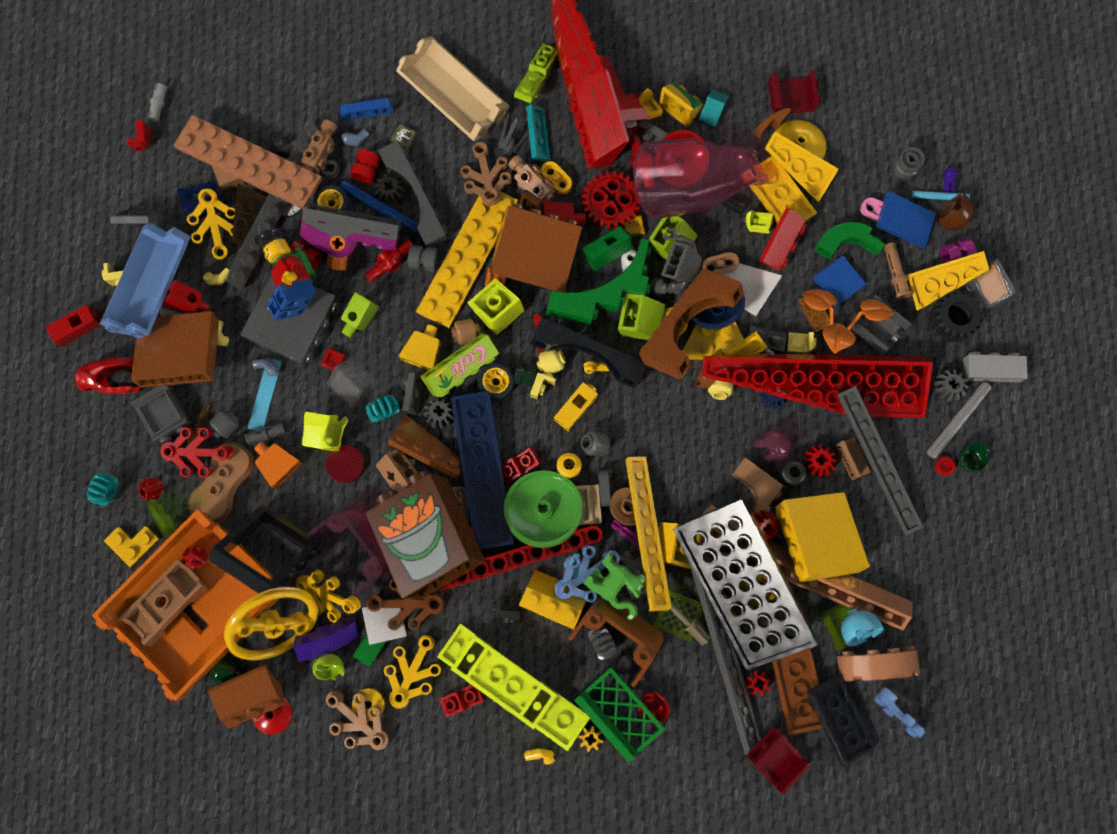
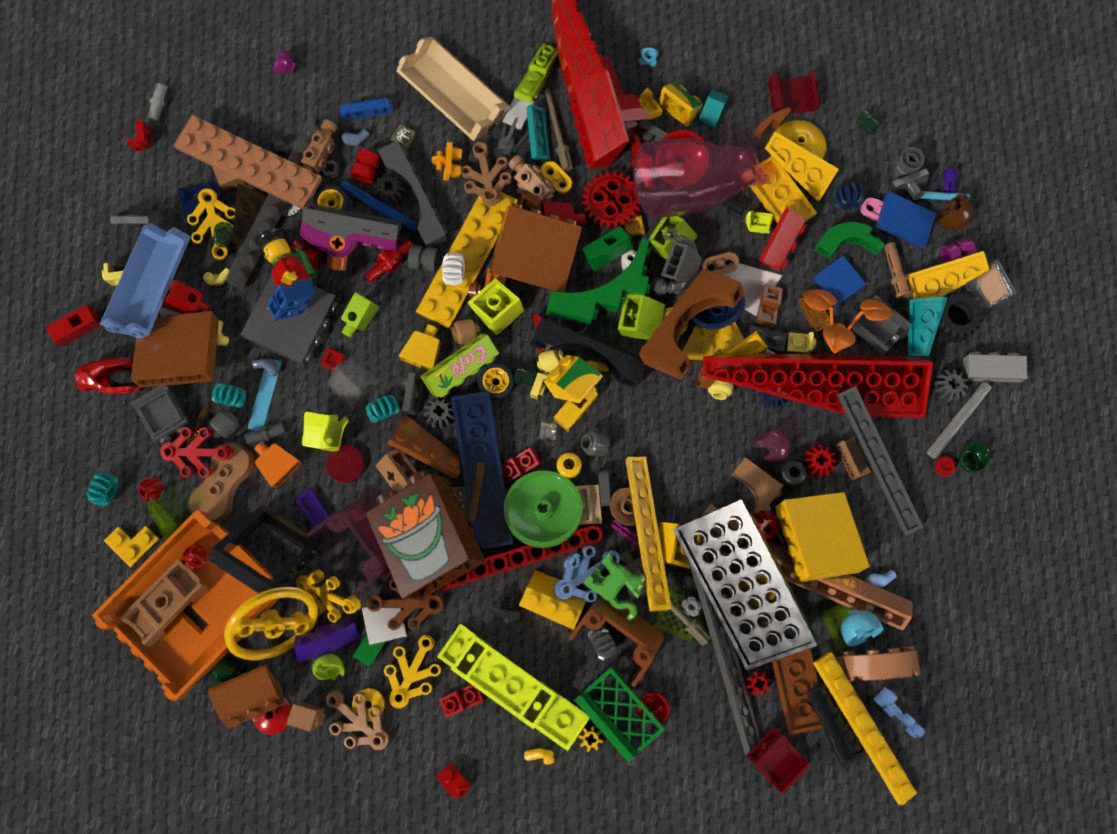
(224, 230): none -> clear green wheel
(229, 395): none -> teal gear
(284, 63): none -> magenta brick
(306, 716): none -> medium nougat brick
(312, 507): none -> dark purple tile
(451, 153): none -> light orange hips
(453, 269): none -> white gear
(453, 781): none -> red bracket
(474, 288): none -> dark orange plate
(476, 492): none -> clear orange bar
(518, 110): none -> white sticker
(548, 430): none -> clear wheel
(562, 150): none -> dark tan piece
(572, 379): none -> yellow slope
(648, 52): none -> medium azure plate
(686, 606): none -> light grey plate
(769, 305): none -> dark orange slope
(848, 196): none -> dark blue gear
(865, 728): none -> yellow plate
(868, 122): none -> clear green wheel
(881, 580): none -> light blue arm
(911, 184): none -> flat silver tile
(924, 320): none -> teal wing

